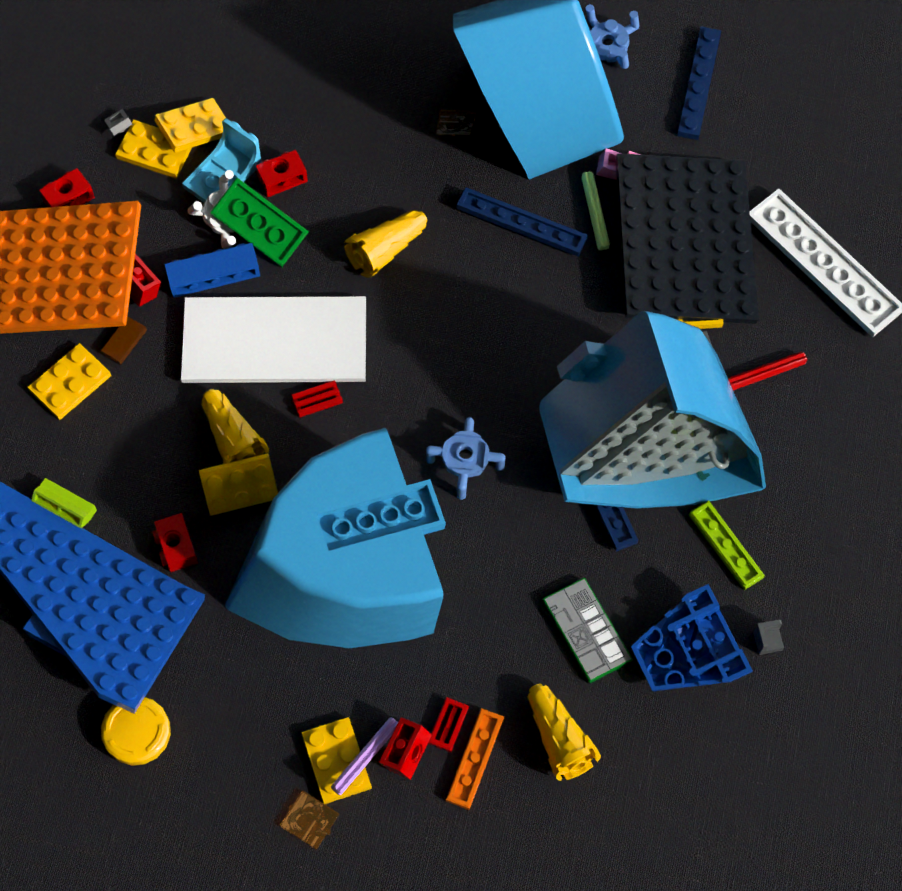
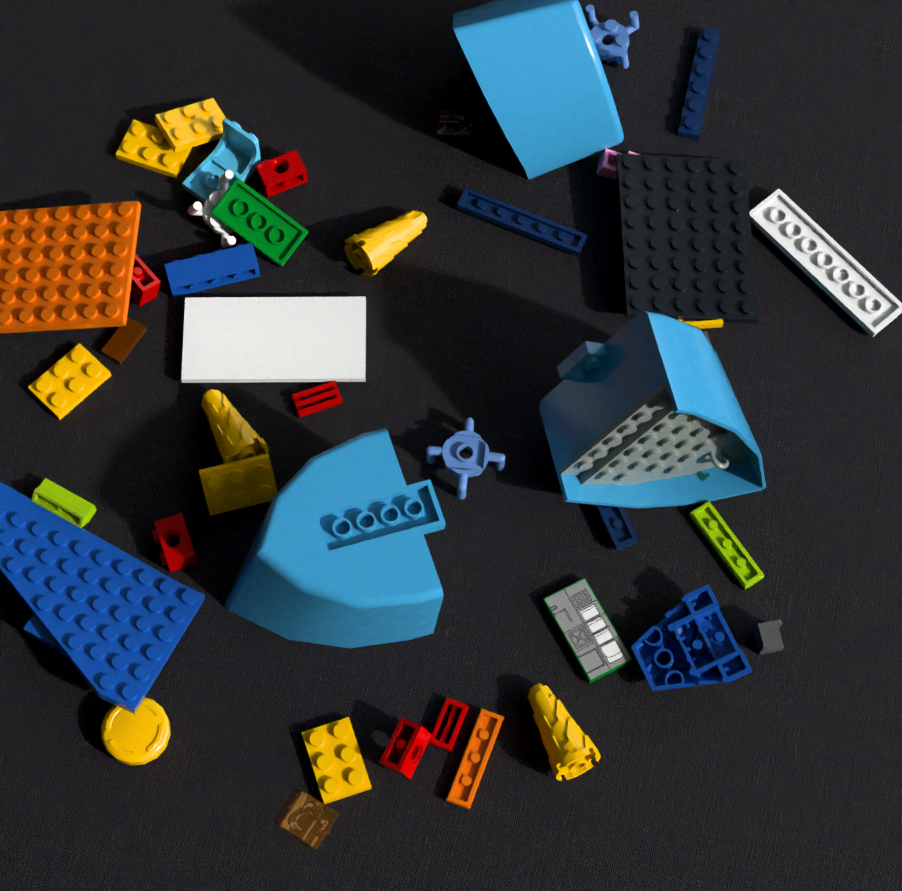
(72, 181): red brick -> none
(118, 122): light grey plate -> none
(364, 756): lavender axle -> none
(595, 211): yellowish green axle -> none
(767, 370): red axle -> none

